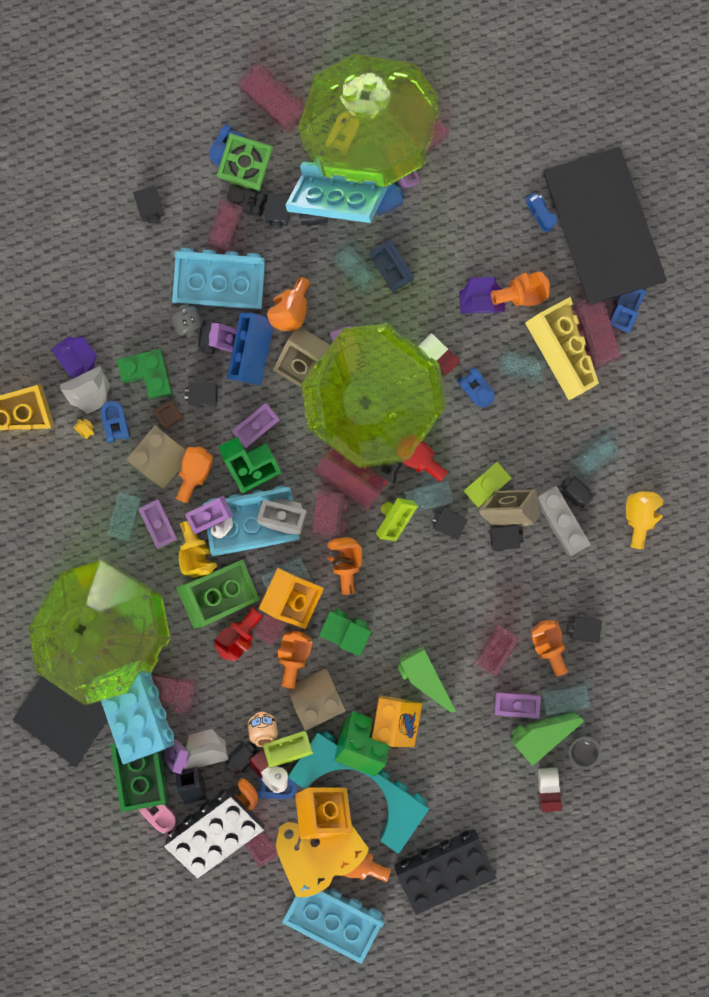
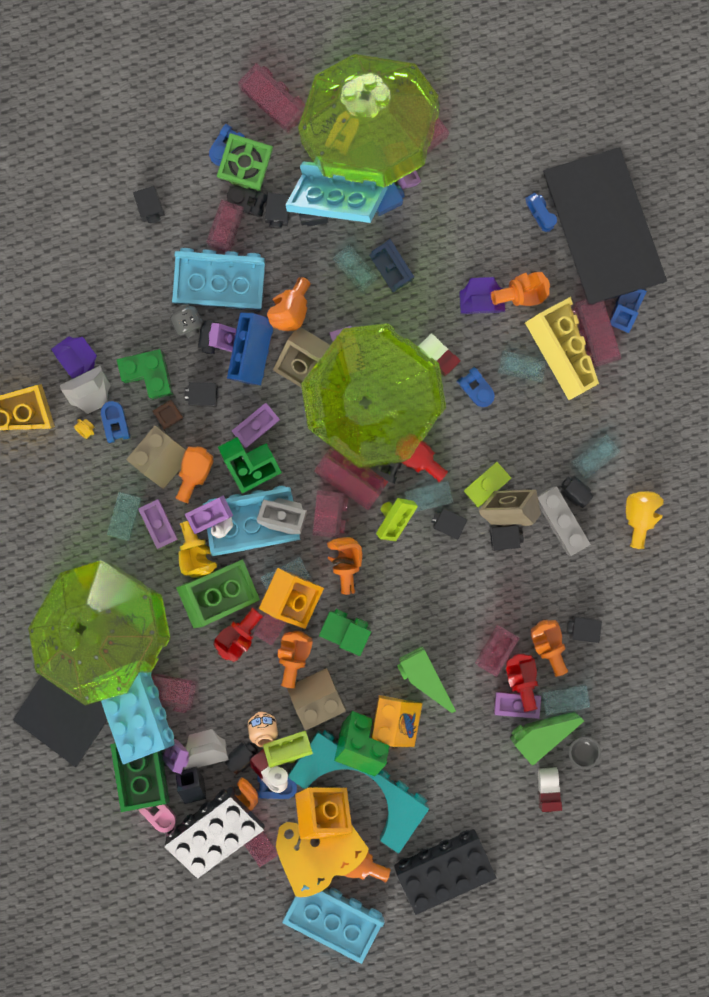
(522, 678): none -> red piece

